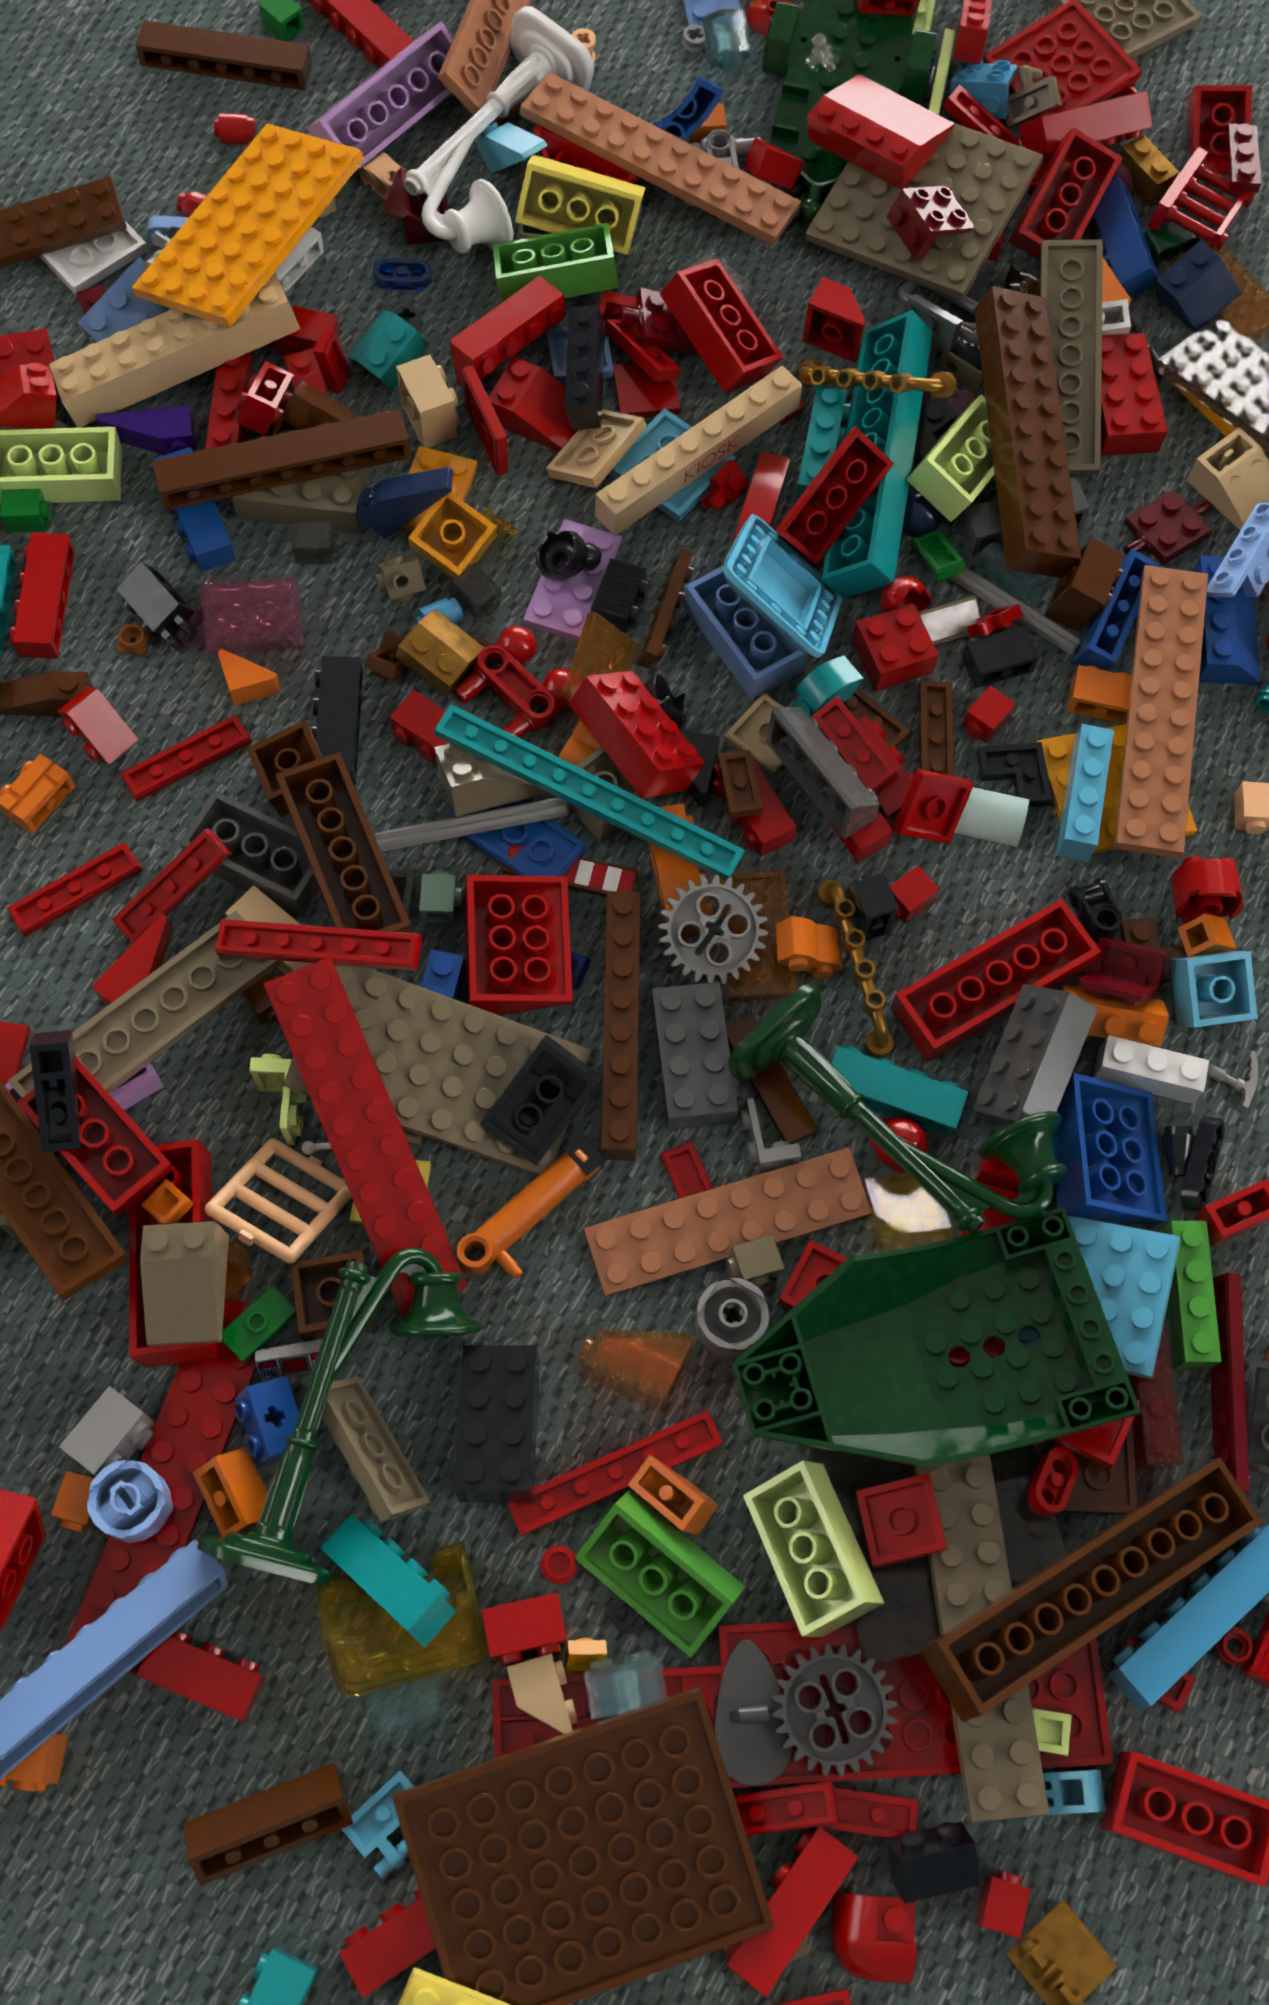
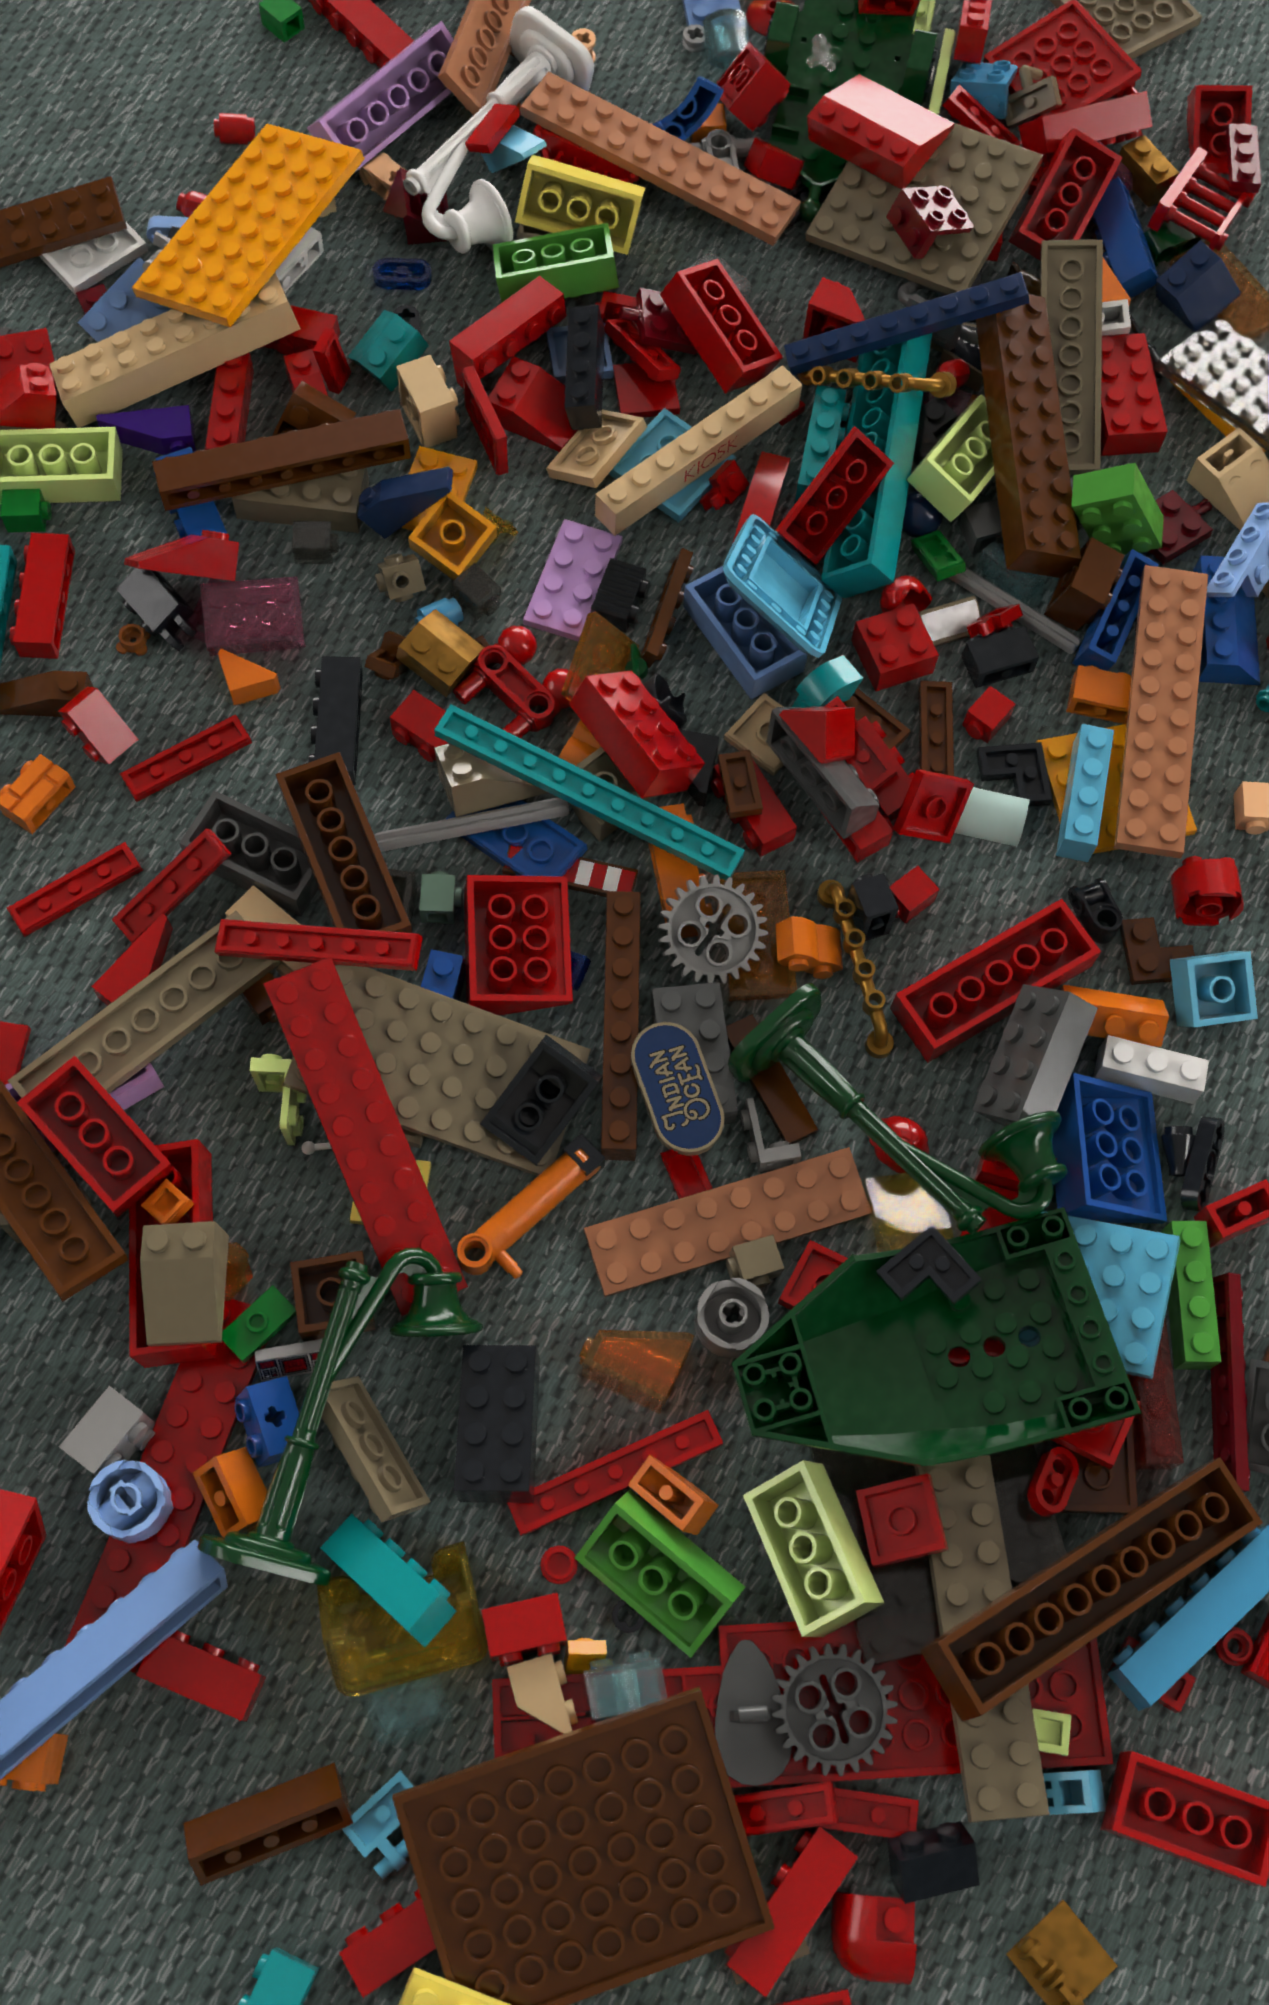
(56, 1090): black slope -> none
(72, 1503): orange brick -> none
(193, 555): none -> red slope
(224, 55): reddish brown brick -> none
(255, 1166): light nougat bar -> none
(265, 398): red brick -> none
(280, 753): reddish brown slope -> none
(493, 128): none -> red tile
(563, 548): black piece -> none
(636, 663): none -> dark green piece
(677, 1088): none -> tile
(752, 87): none -> red slope
(824, 731): none -> red slope
(902, 1091): teal brick -> none
(907, 323): none -> dark blue plate
(933, 1259): none -> black plate
(958, 368): none -> red plant
(1003, 1904): red brick -> none
(1118, 509): none -> bright green brick
(1125, 972): dark red bracket -> none
(1206, 936): orange brick -> none
(1246, 1087): light grey piece -> none

